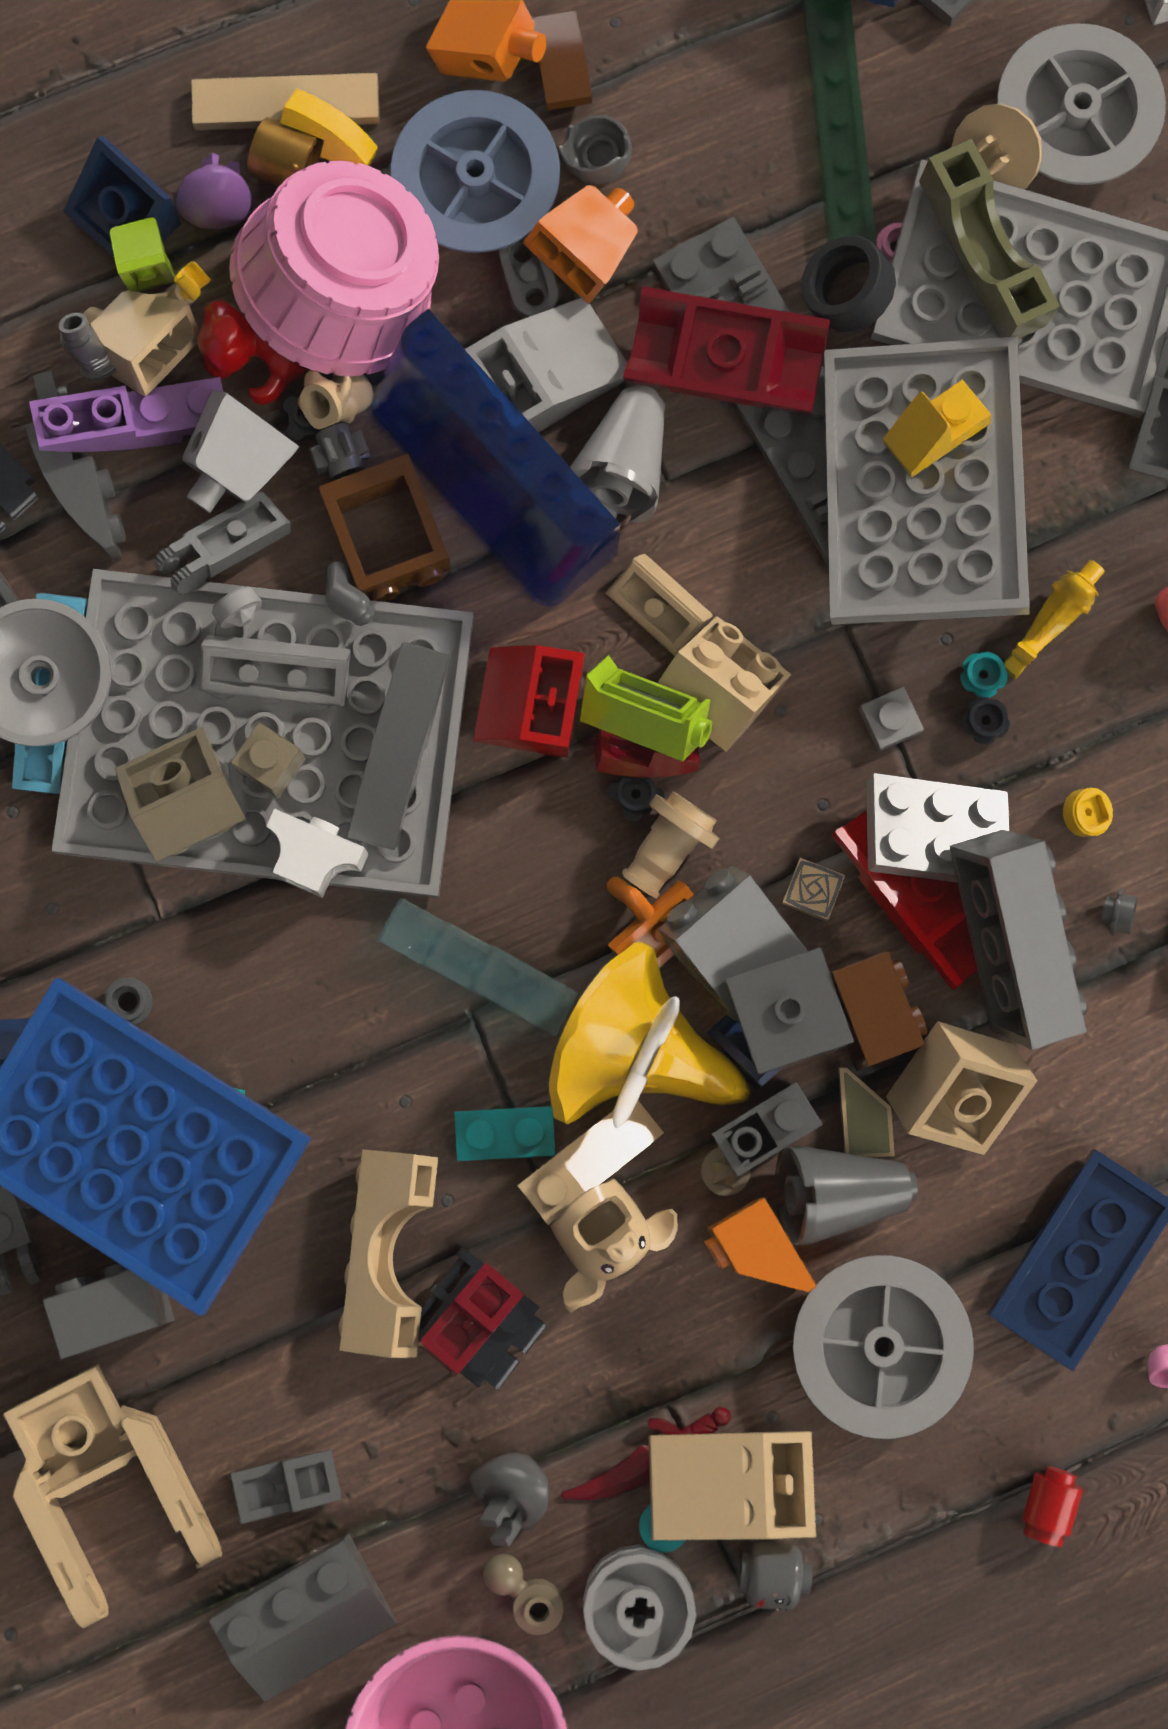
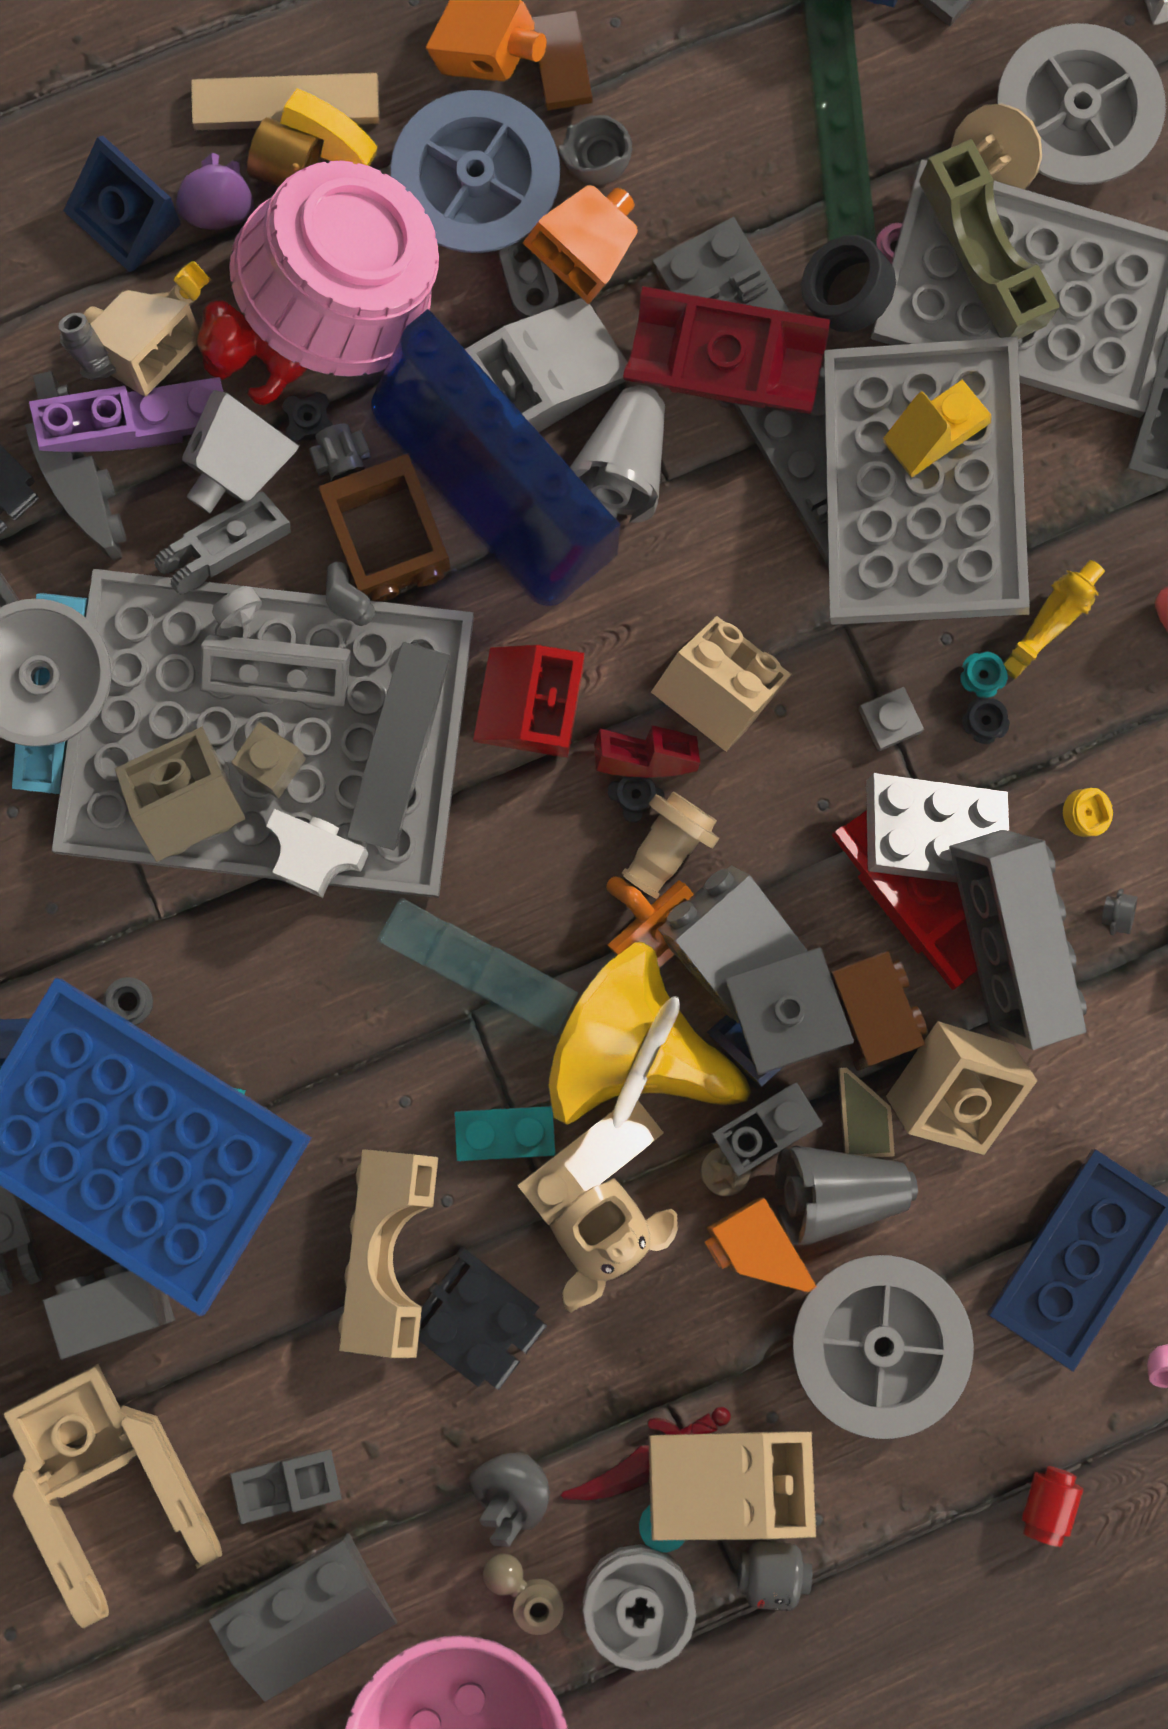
(141, 255): lime slope -> none
(335, 399): tan animal -> none
(470, 1319): dark red slope -> none
(644, 711): lime window -> none
(658, 603): tan slope -> none
(813, 889): tile -> none

